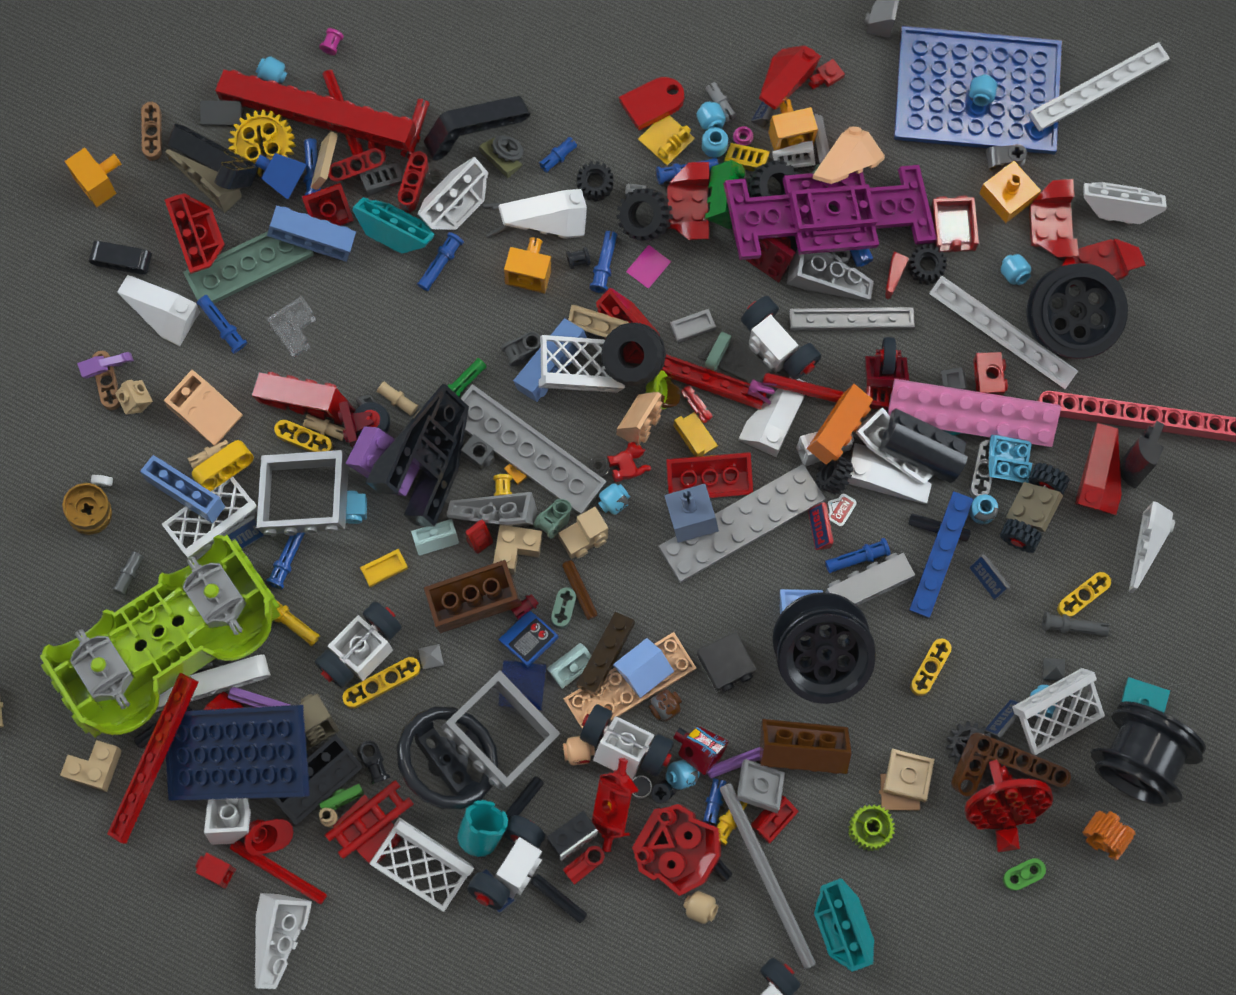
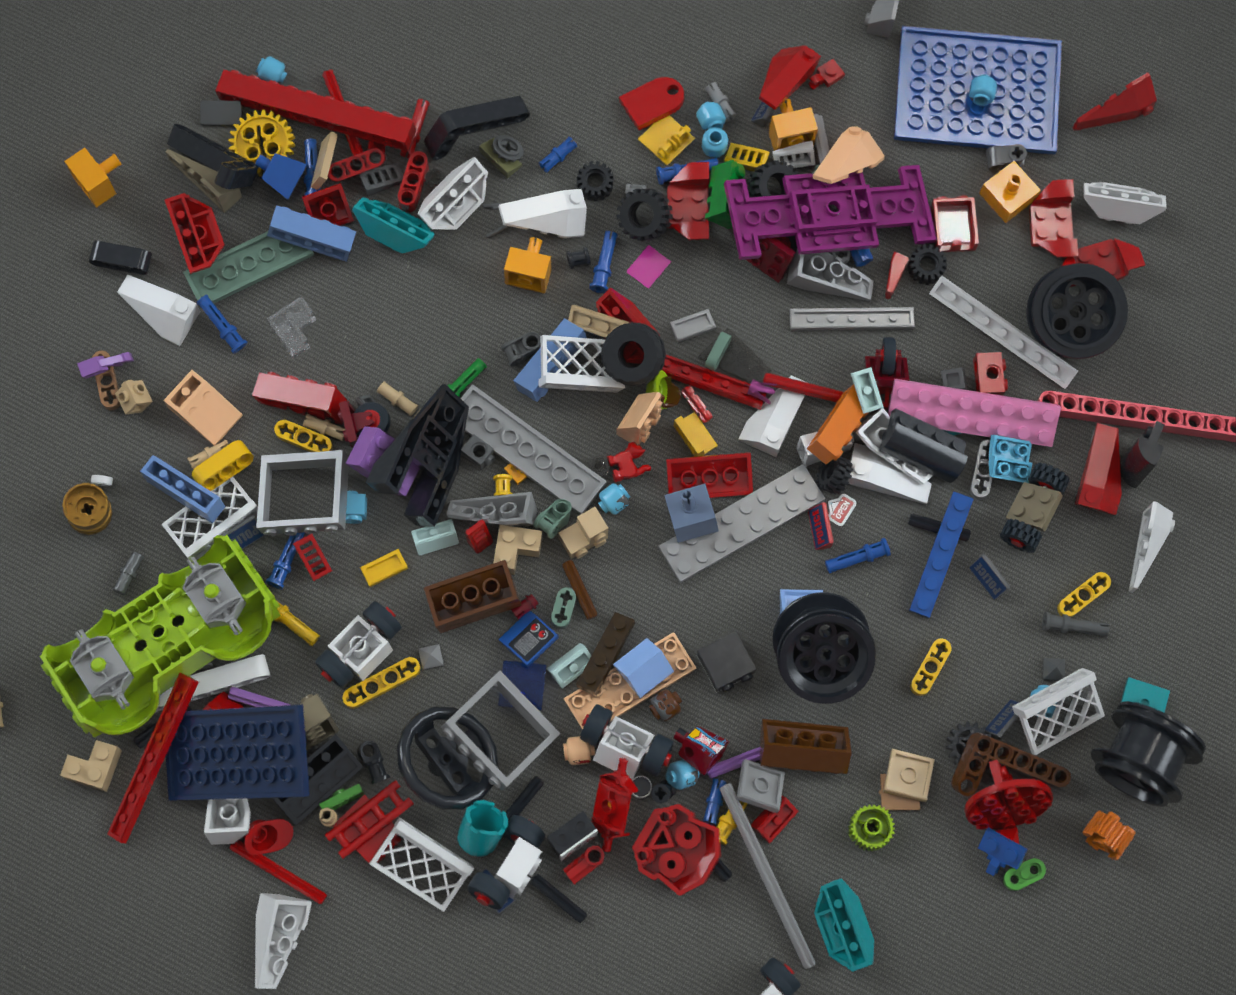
(157, 138): medium nougat beam -> none
(215, 870): red brick -> none
(320, 572): none -> red slope
(331, 41): dark pink bush -> none
(445, 254): blue pin -> none
(701, 907): tan head -> none
(743, 131): dark pink plate -> none
(774, 343): brick -> none
(867, 390): none -> light aqua slope
(875, 580): light grey brick -> none
(983, 509): medium azure head -> none
(1001, 851): none -> blue hinge
(1016, 269): medium azure head -> none
(1098, 86): white plate -> none
(1133, 102): none -> red wedge

